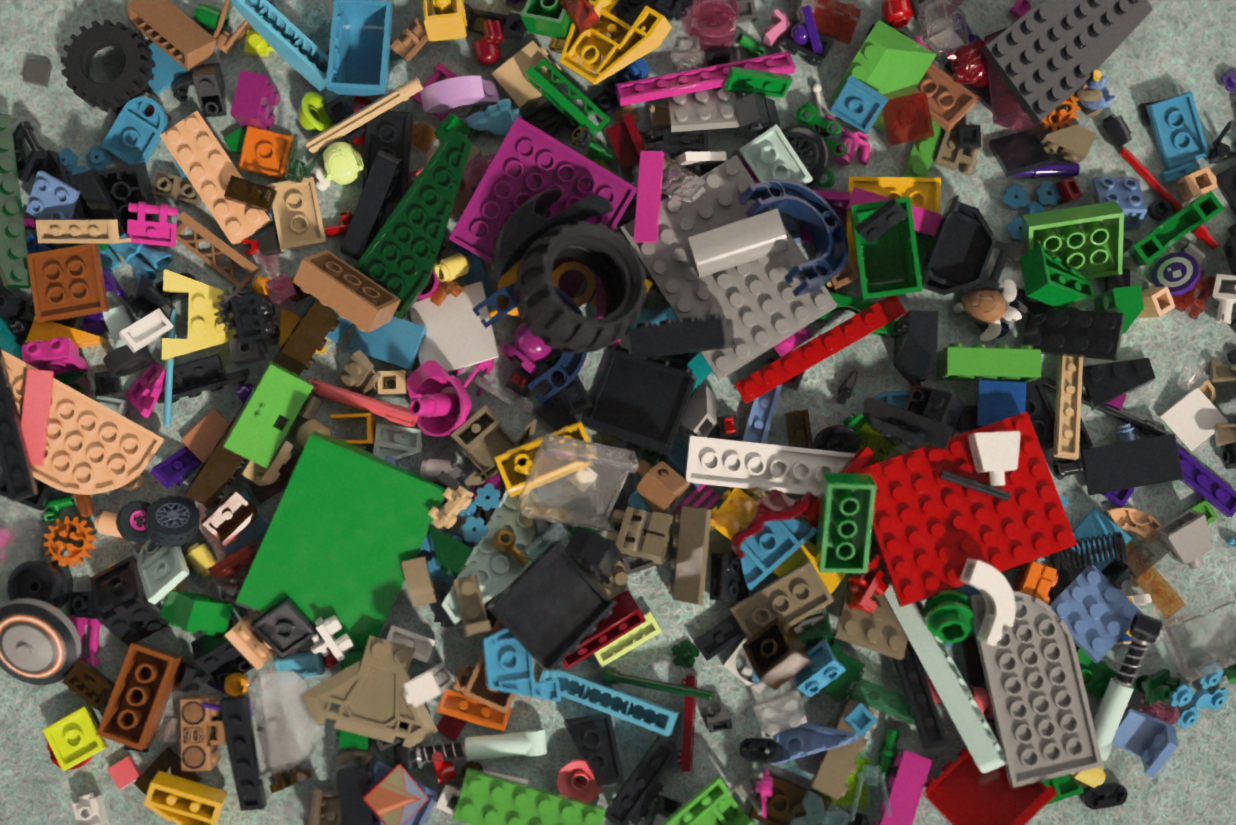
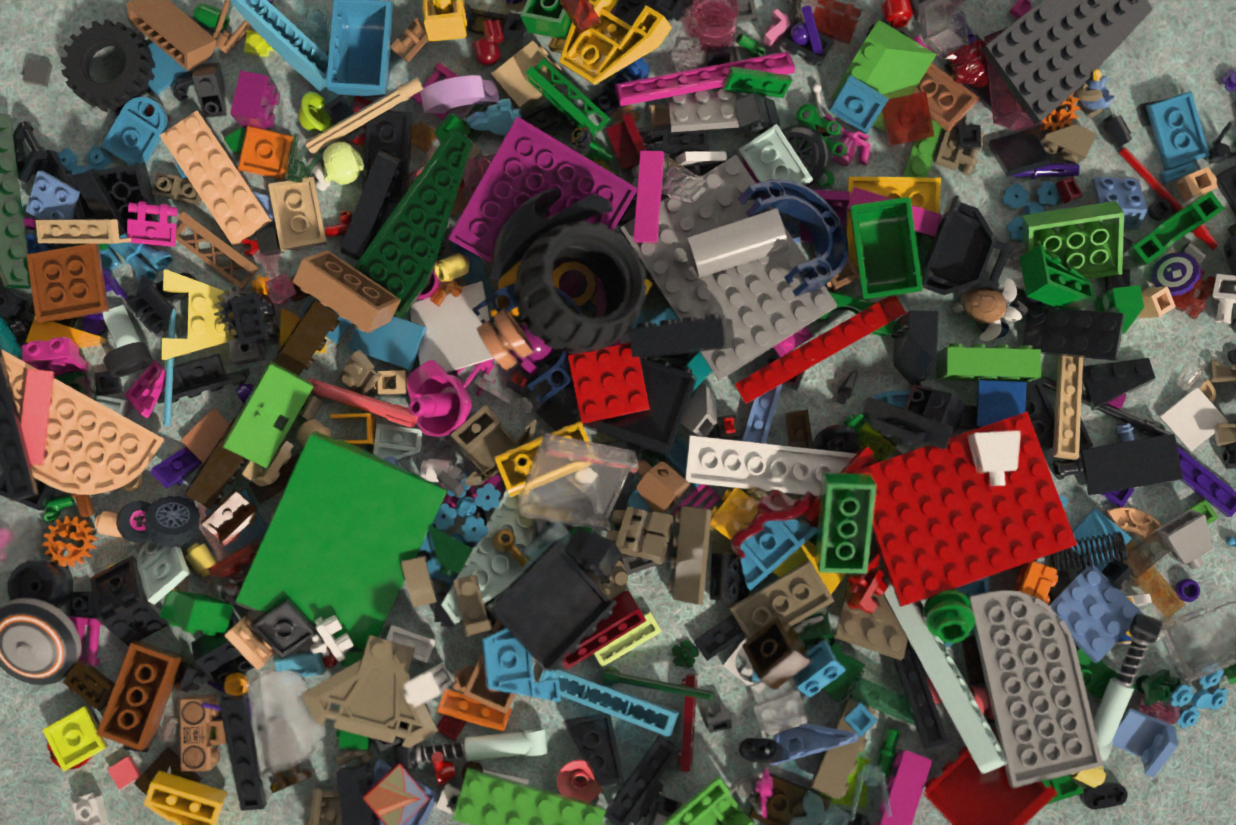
(146, 330): white tile -> none
(250, 194): dark brown plate -> none
(458, 501): tan plate -> none
(505, 339): none -> nougat wheel
(608, 383): none -> red plate
(881, 220): black plate -> none
(974, 485): black bar -> none
(997, 597): white arch -> none
(1194, 590): none -> dark purple plate

